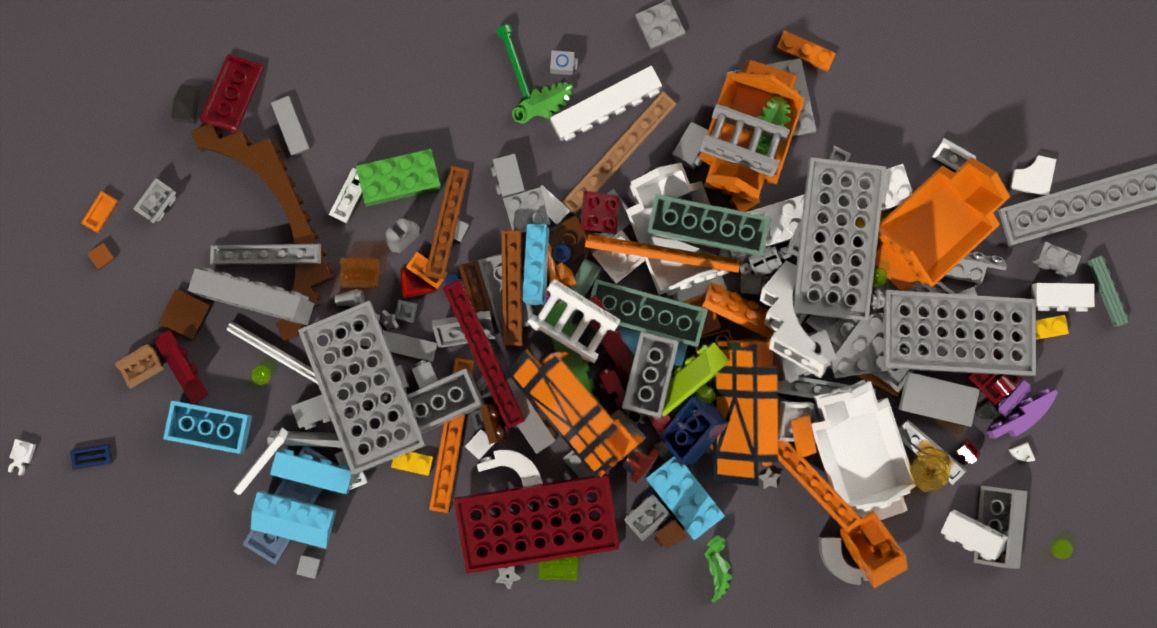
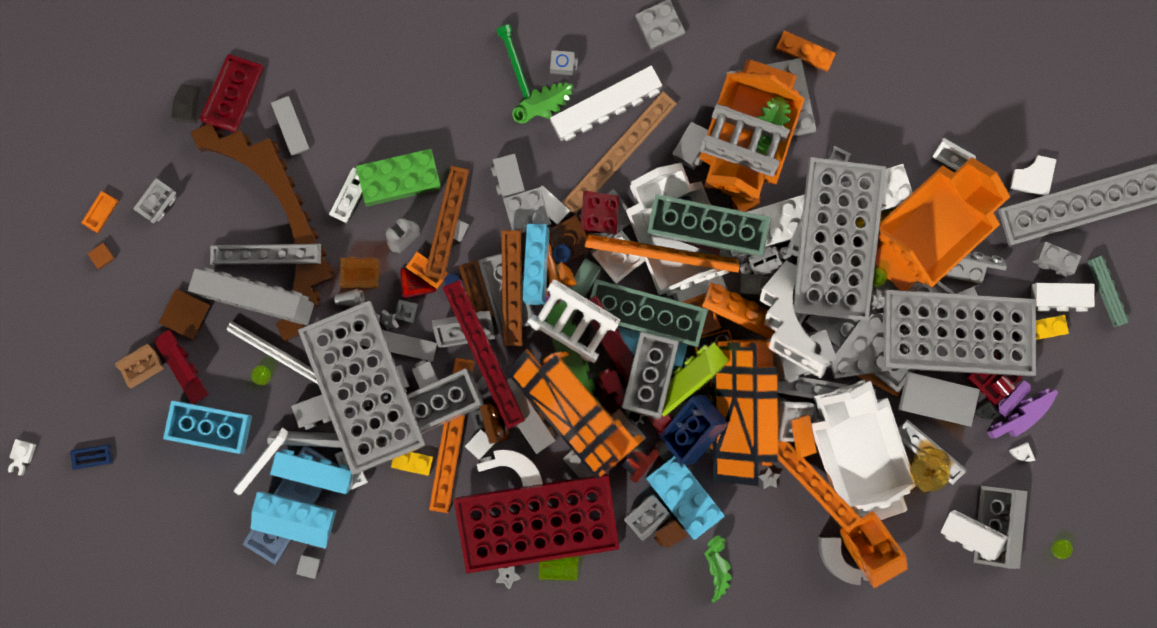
(706, 394): clear neon green tile -> none
(969, 451): tile -> none

